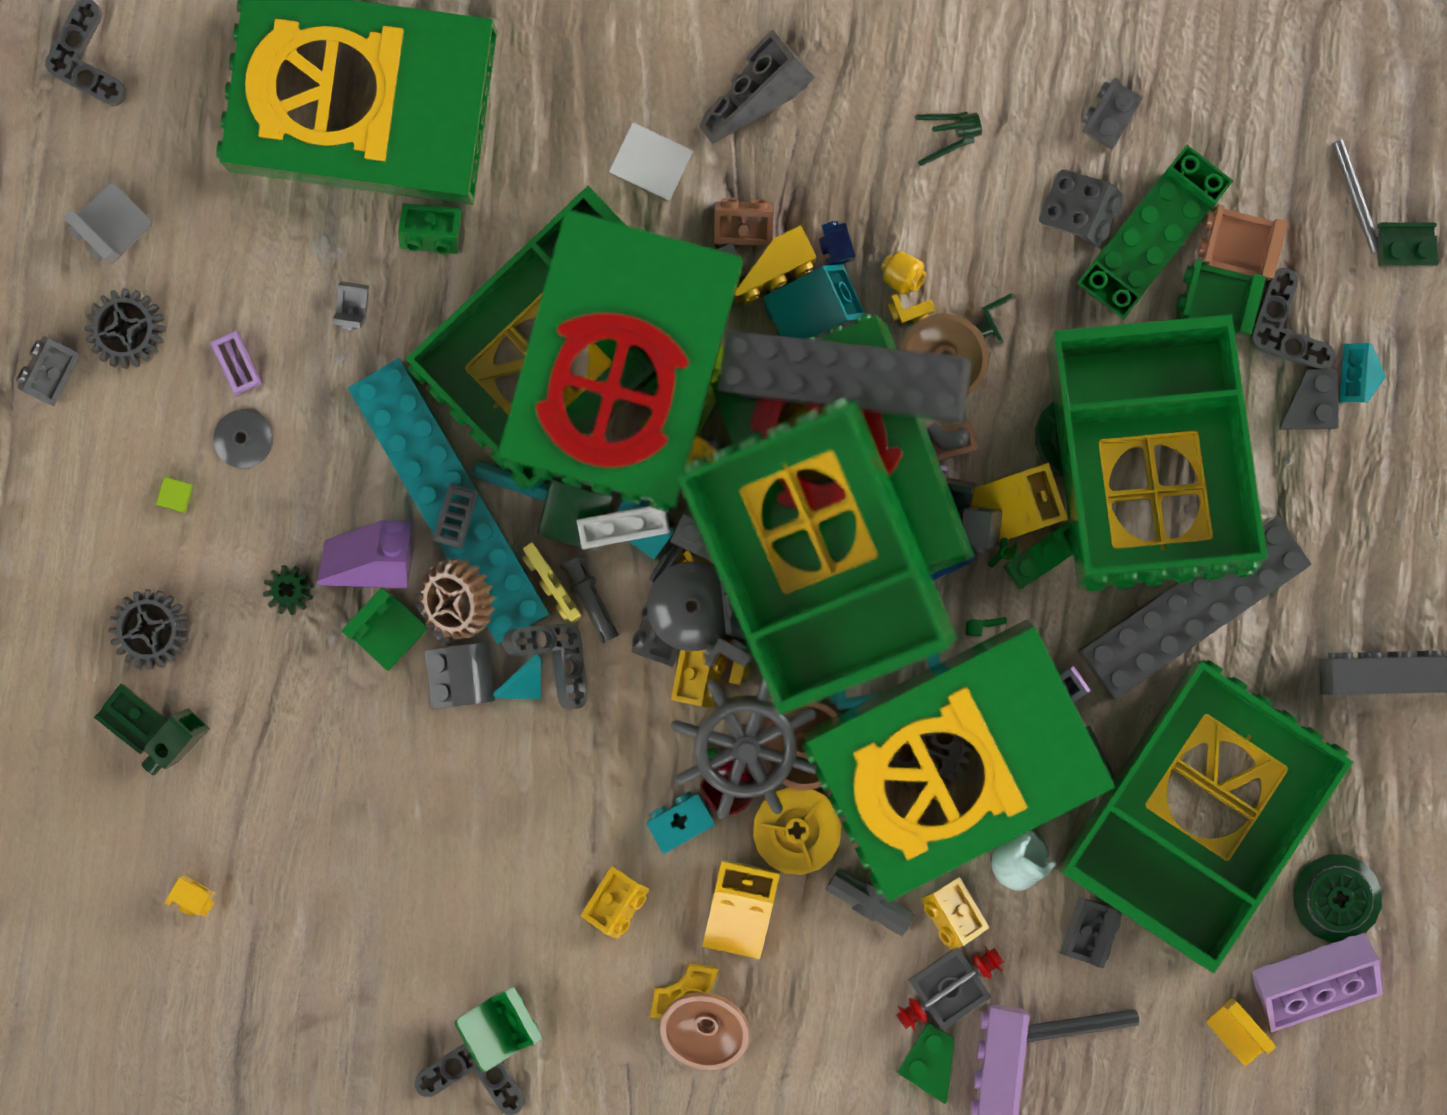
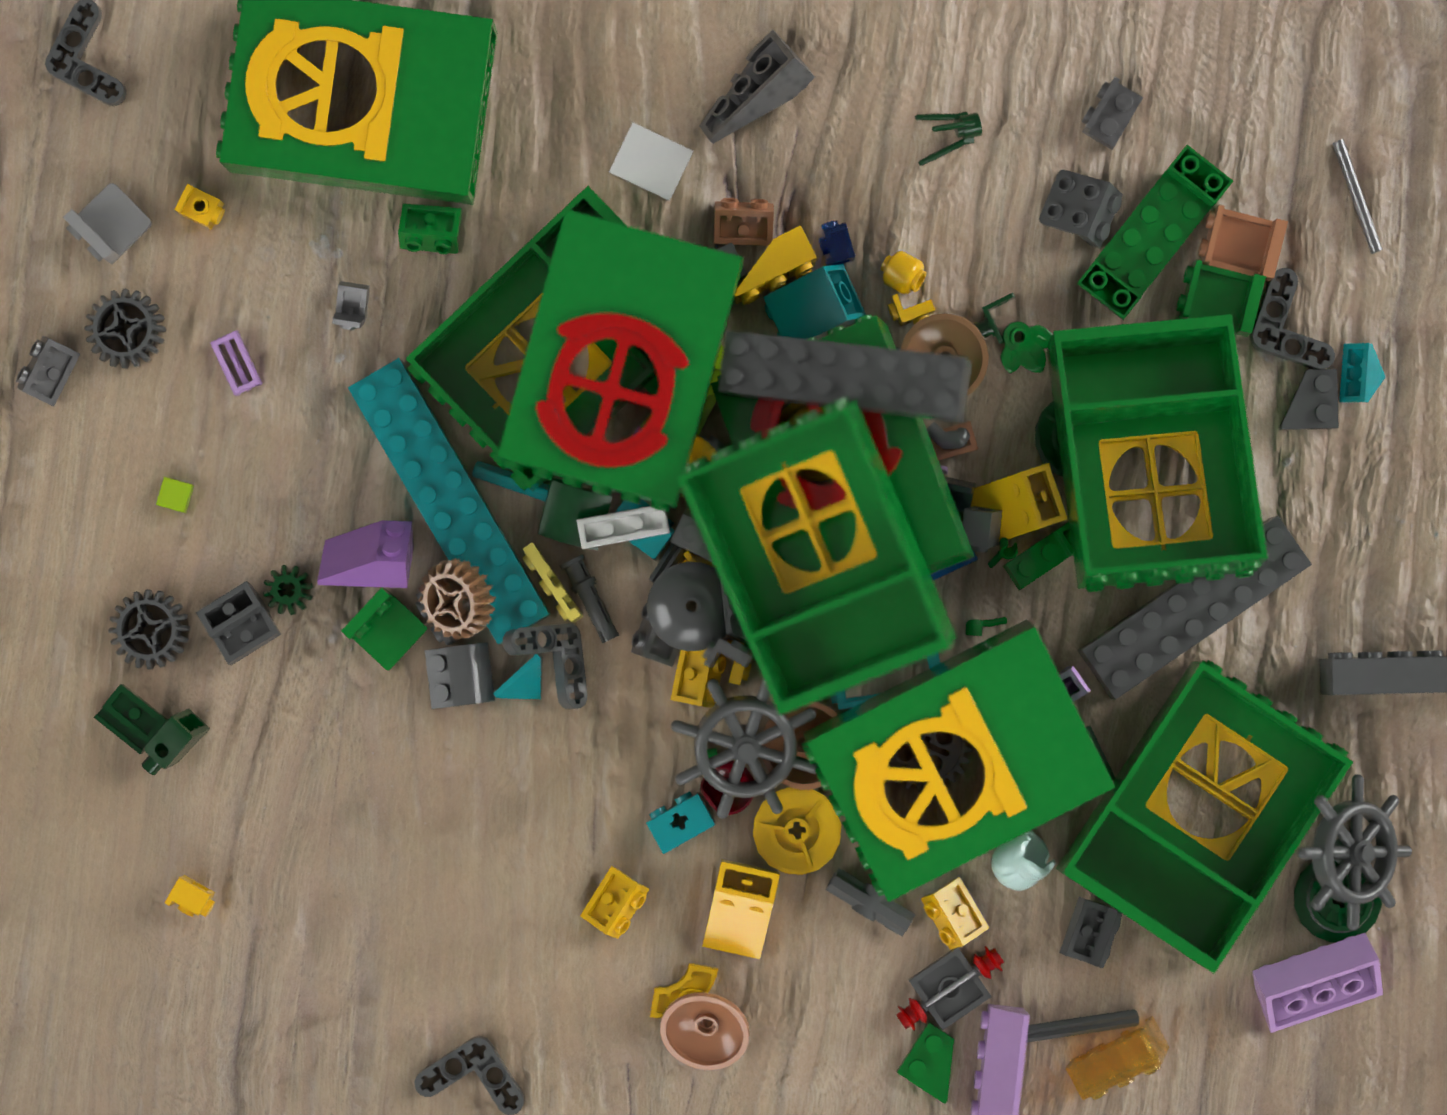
(188, 202): none -> yellow brick
(238, 623): none -> dark grey brick
(257, 443): dark grey dish -> none
(463, 530): dark grey slope -> none
(497, 1029): bracket -> none
(1028, 351): none -> green plate
(1118, 1061): none -> clear yellow wedge
(1239, 1032): yellow panel -> none
(1354, 852): none -> dark grey piece
(1407, 244): dark green plate -> none

